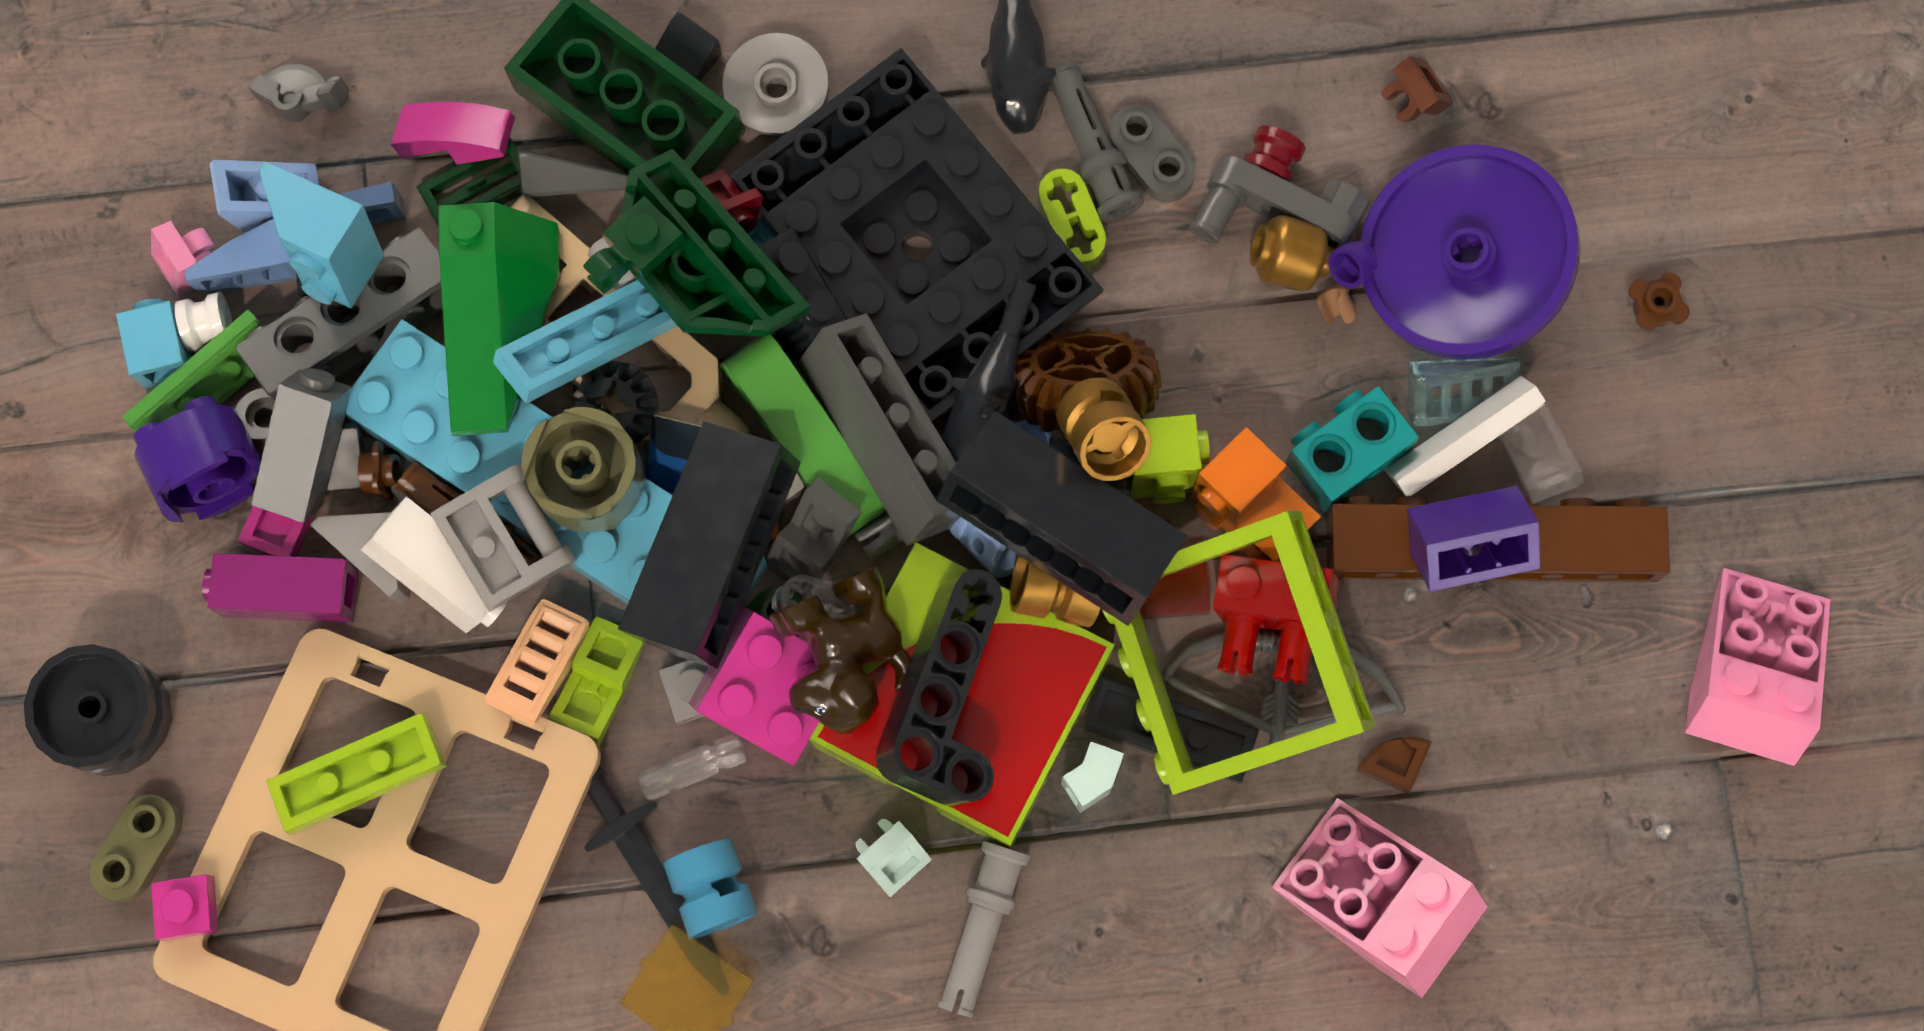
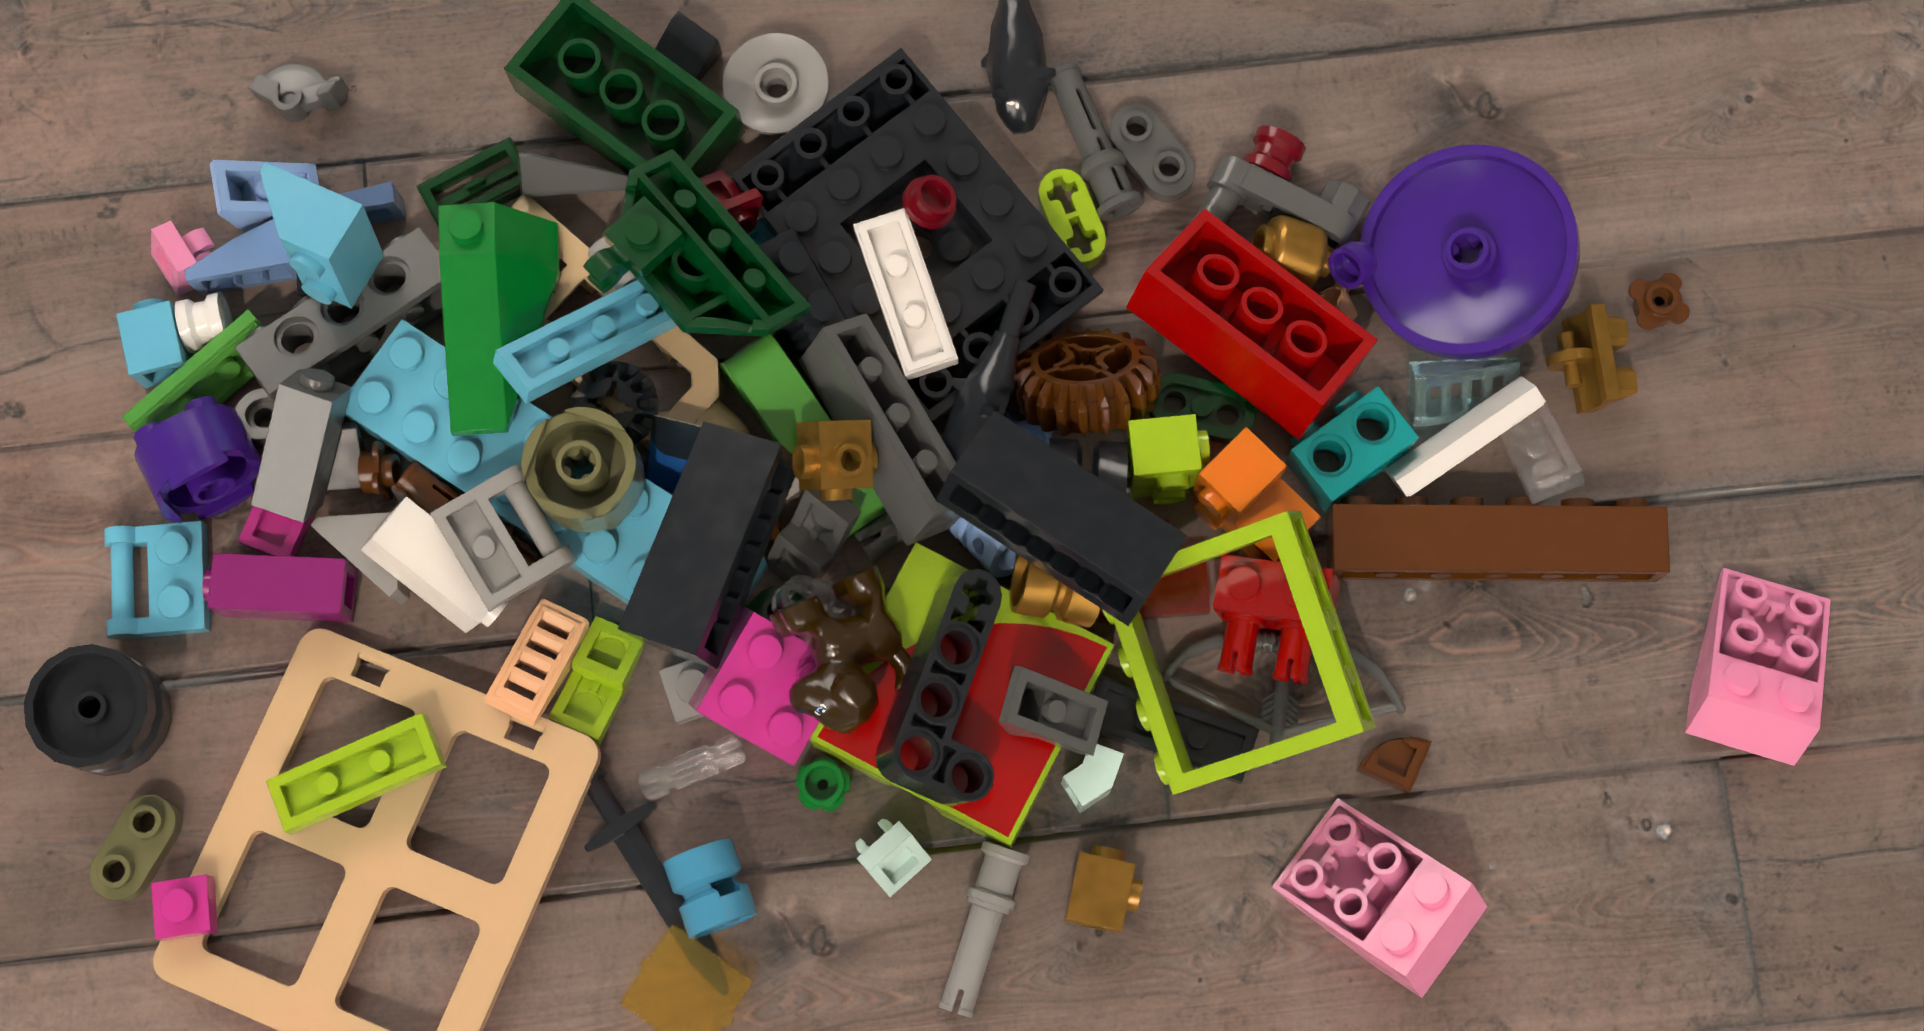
(175, 578): none -> medium azure plate
(463, 129): dark pink slope -> none
(822, 769): none -> green plate
(834, 457): none -> pearl gold brick
(905, 294): none -> white tile
(930, 201): none -> dark red plate
(1052, 712): none -> dark grey slope
(1103, 890): none -> pearl gold brick
(1104, 429): pearl gold wheel -> none
(1205, 400): none -> dark green plate
(1250, 323): none -> red brick
(1422, 88): copper tile -> none
(1474, 538): dark purple brick -> none
(1589, 359): none -> pearl gold hips

